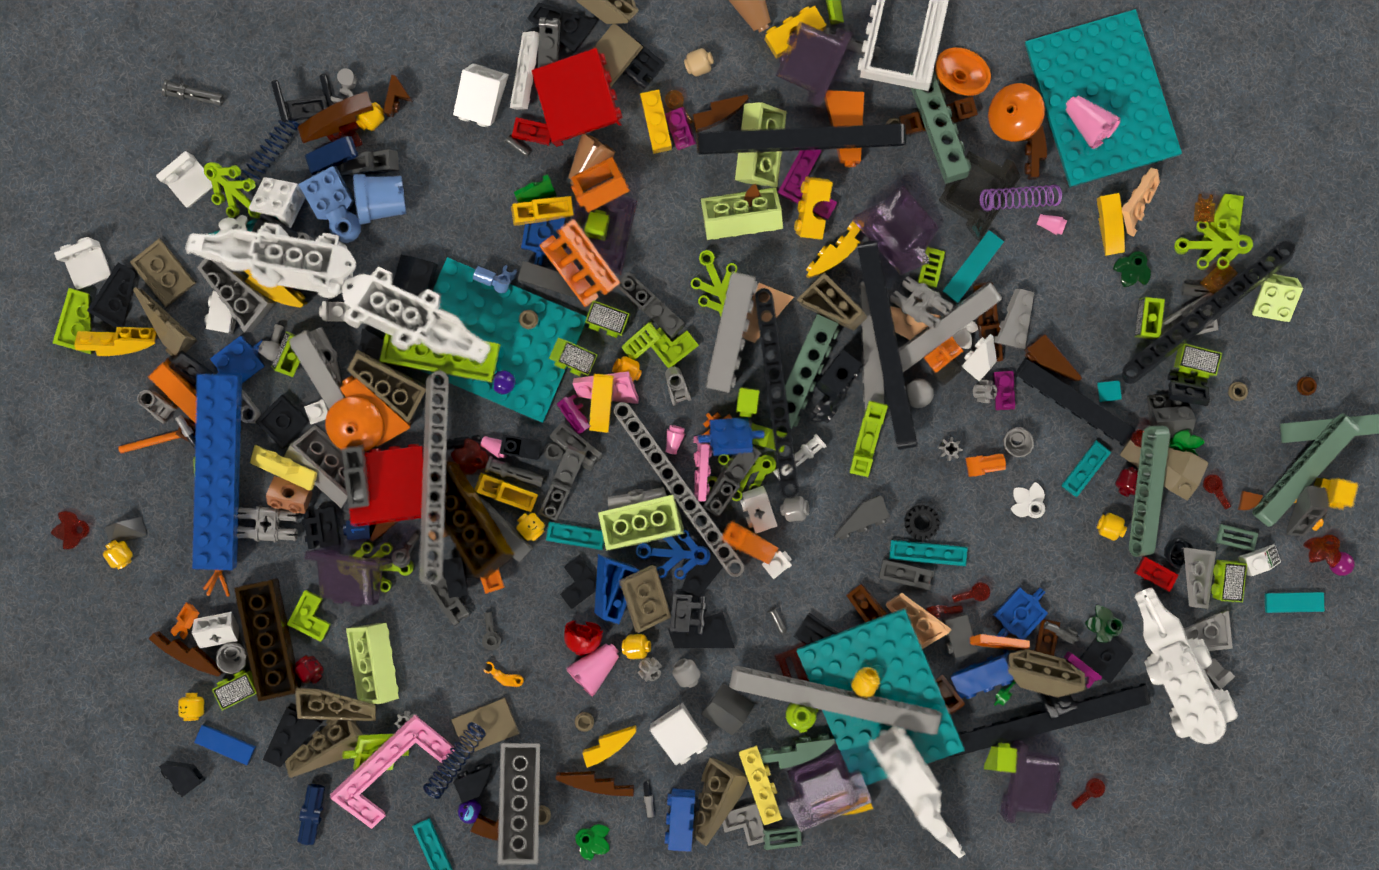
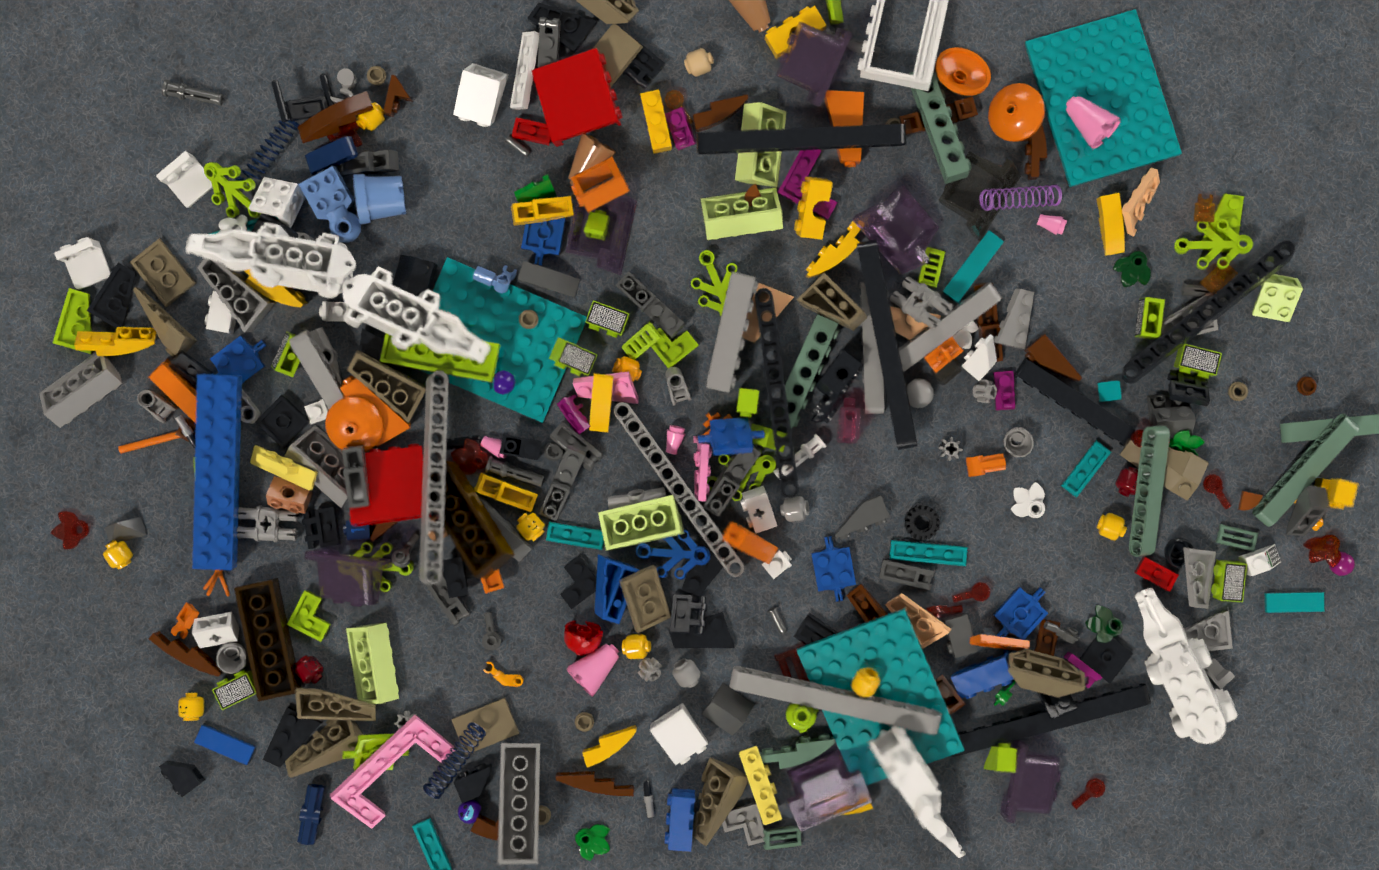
(79, 389): none -> light grey slope
(270, 349): light grey bar -> none
(376, 75): none -> dark tan plate
(589, 258): orange fence -> none
(833, 568): none -> blue plate
(848, 430): none -> clear pink torso
(867, 438): lime slope -> none

